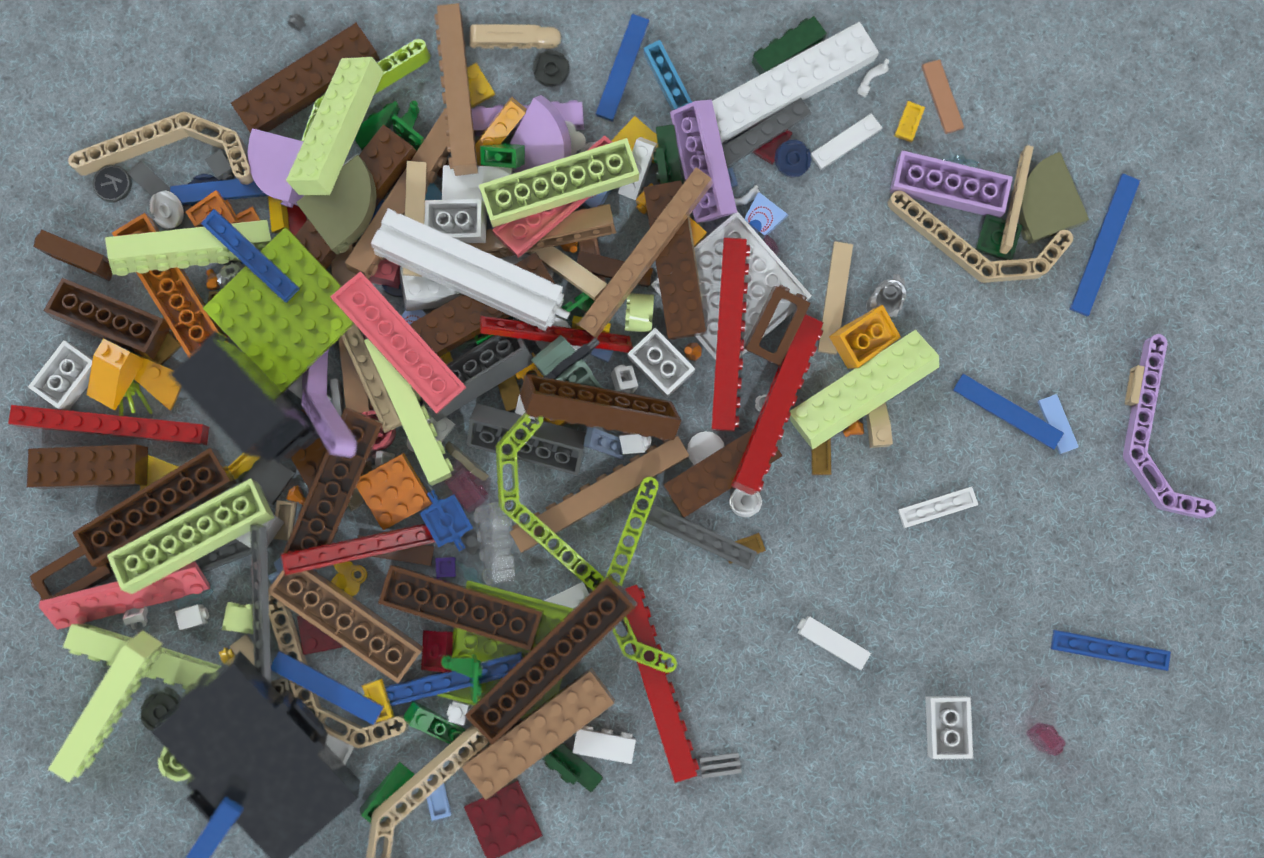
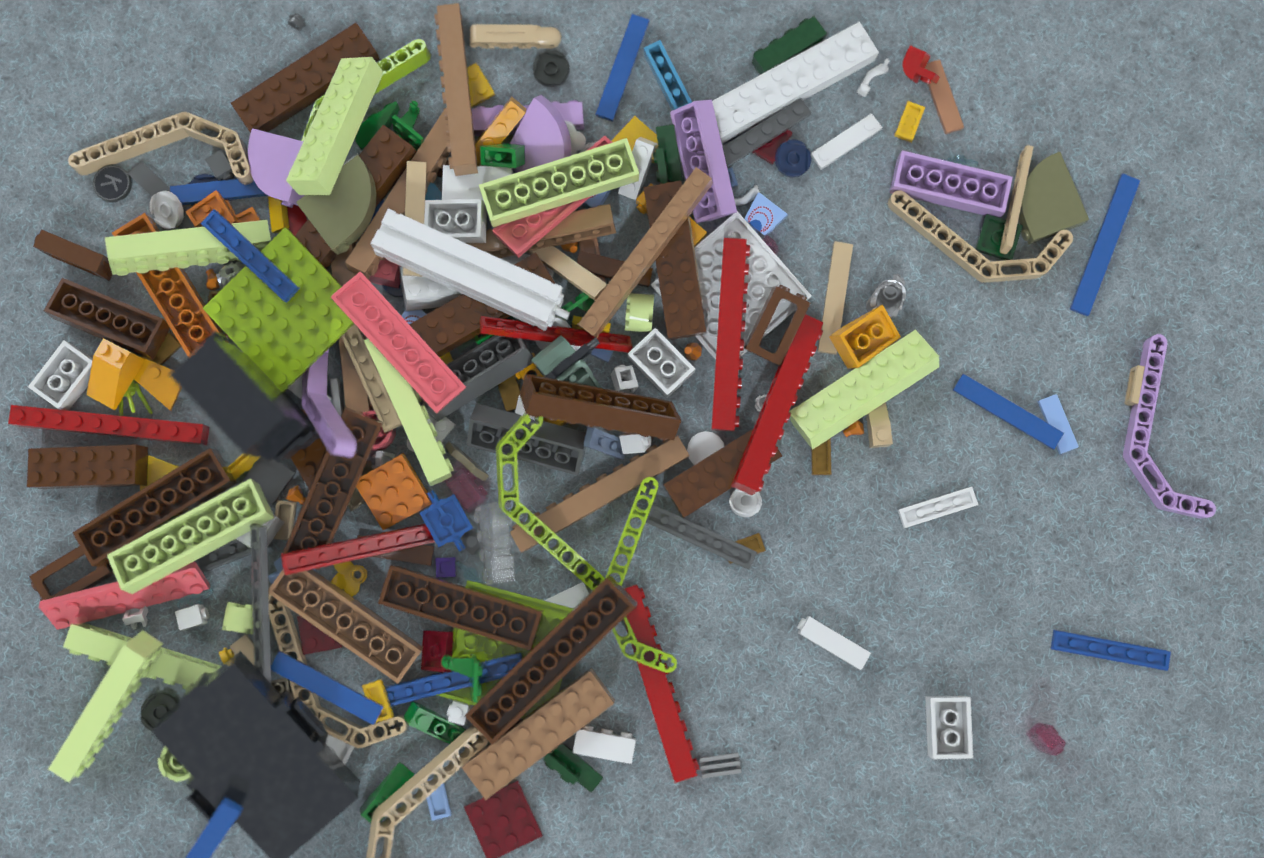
(914, 66): none -> red brick

